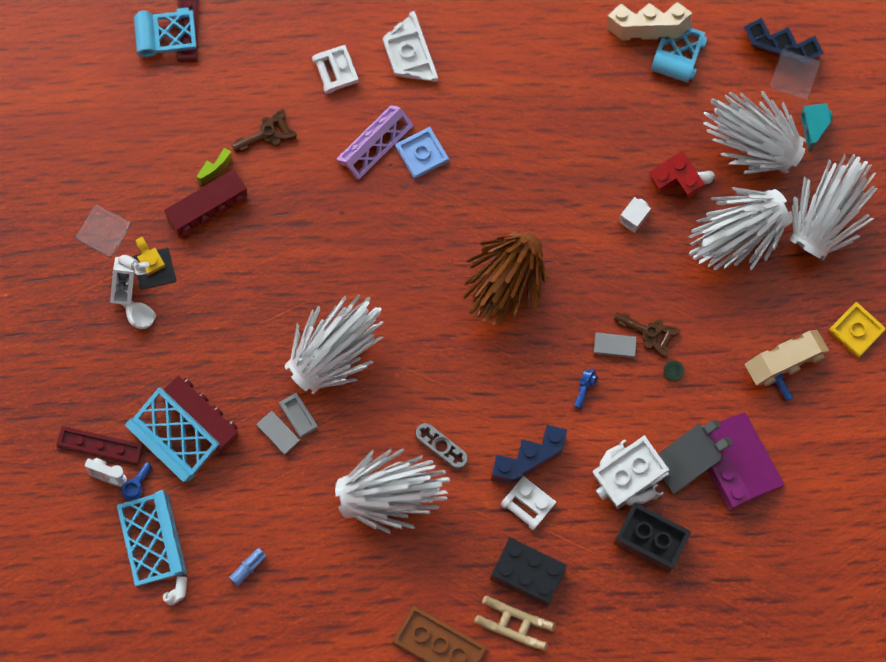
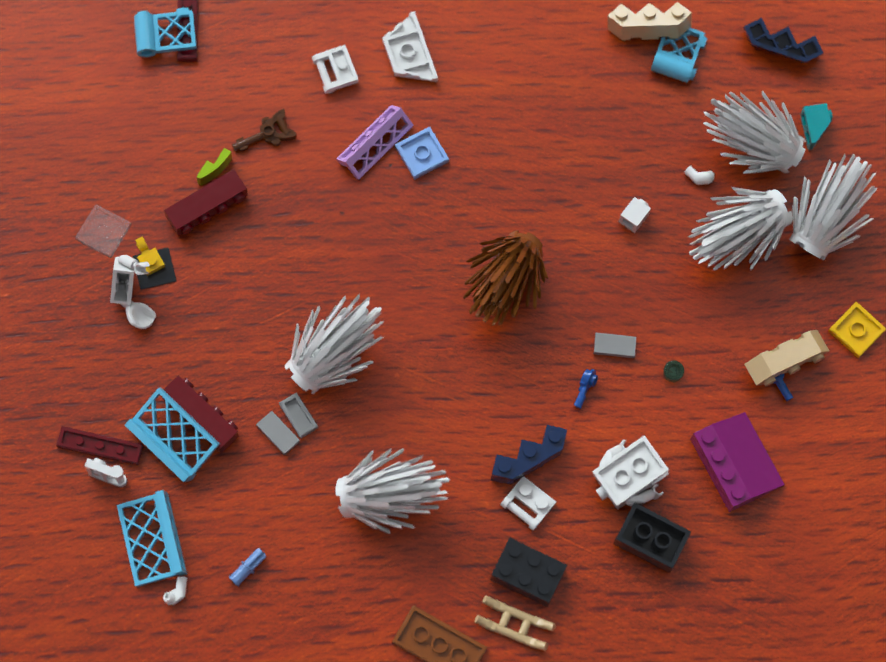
(132, 489): blue plate -> none
(426, 440): light grey beam -> none
(650, 333): reddish brown piece -> none
(678, 170): red brick -> none
(693, 455): dark grey tile -> none
(795, 74): clear tile -> none

